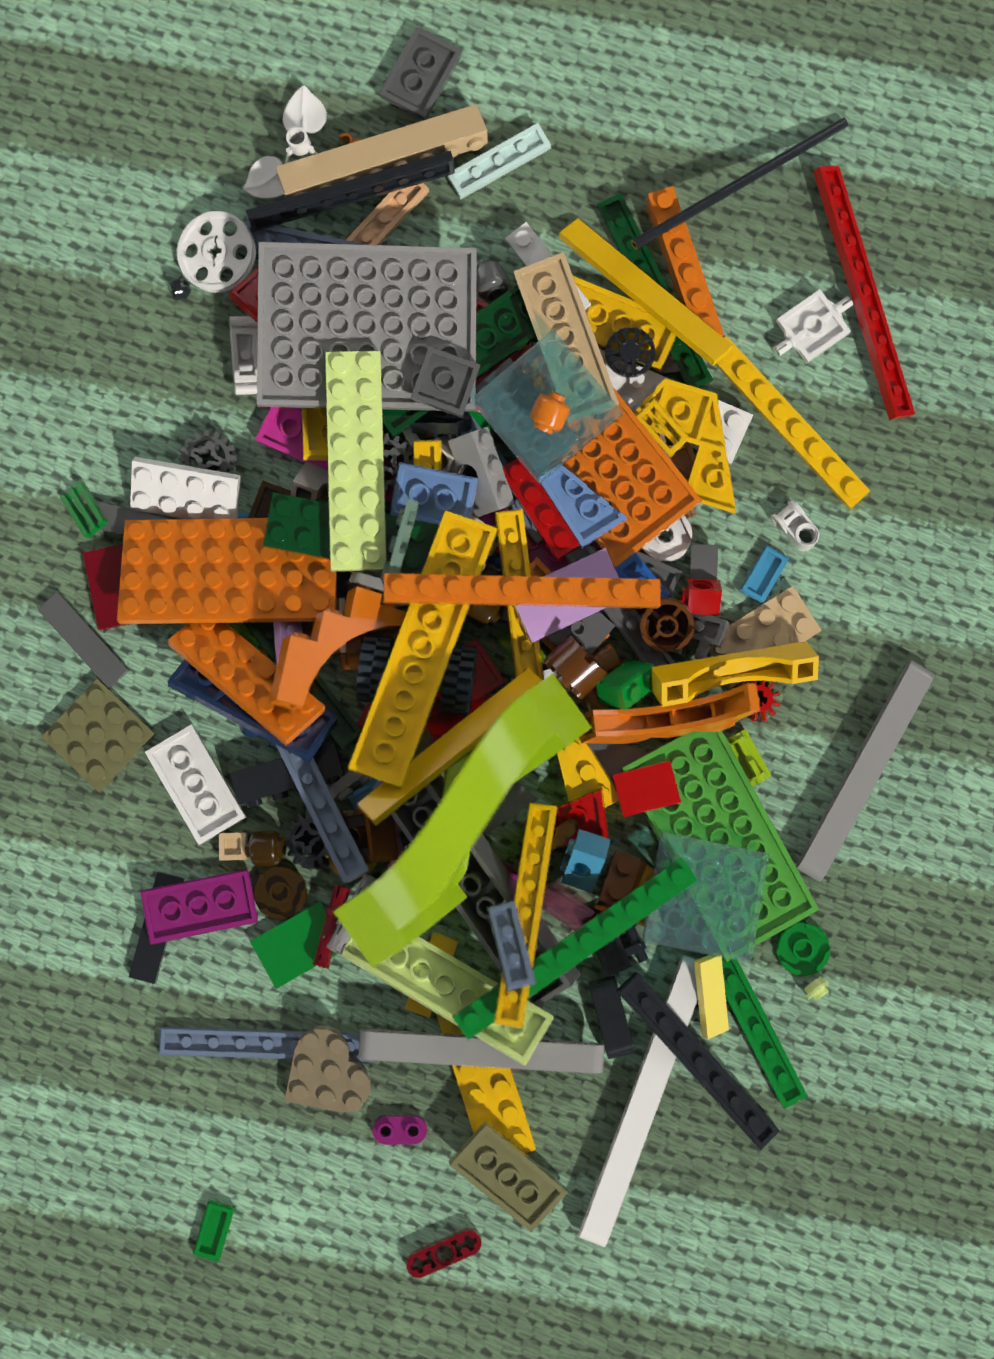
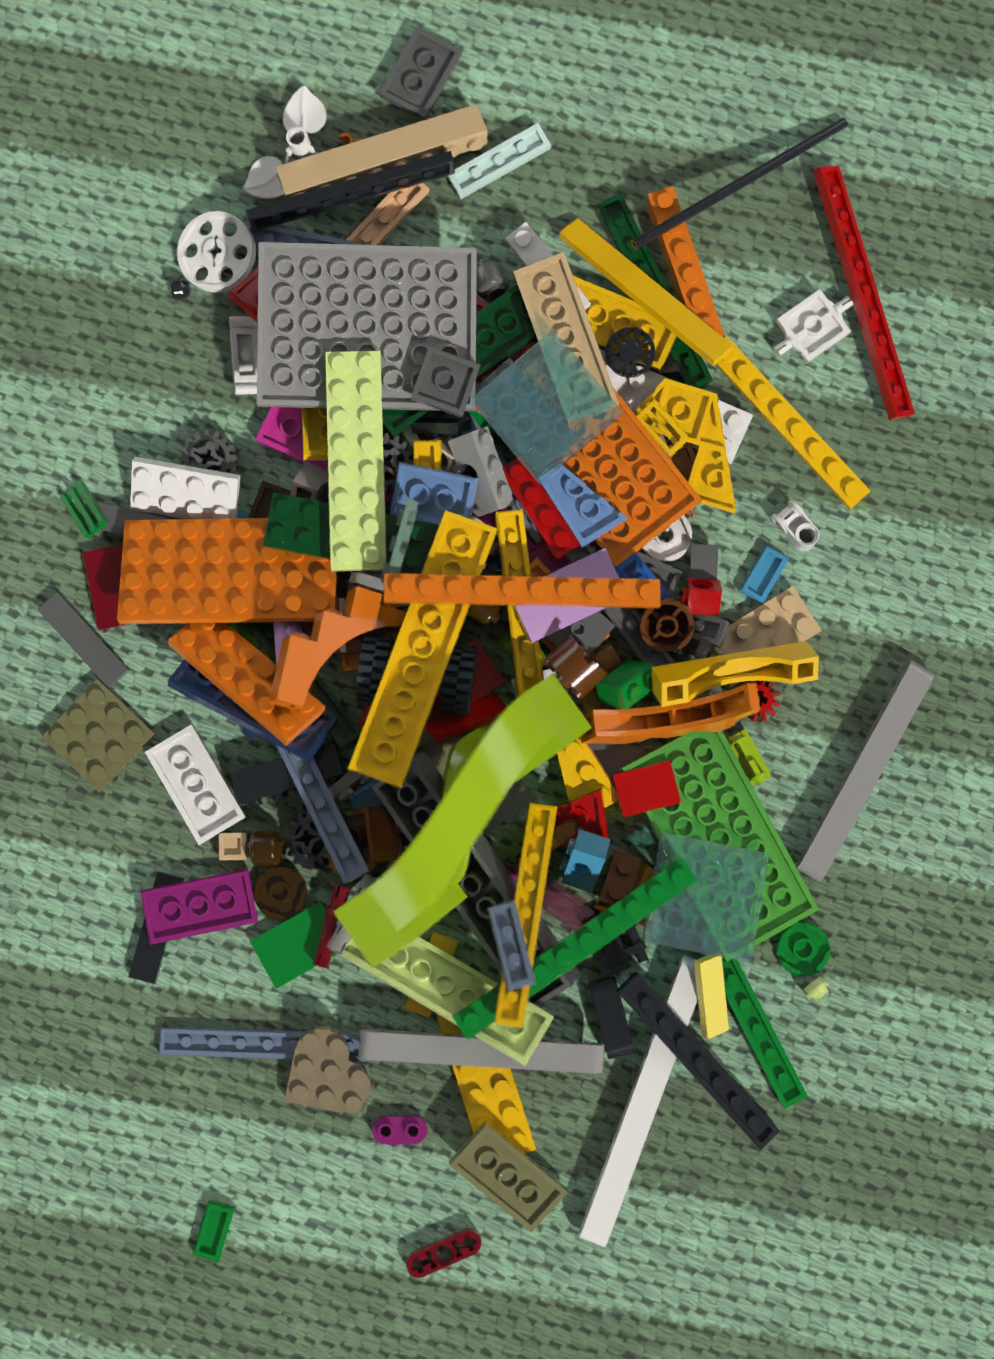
(445, 750): yellow tile -> none
(550, 412): orange head -> none

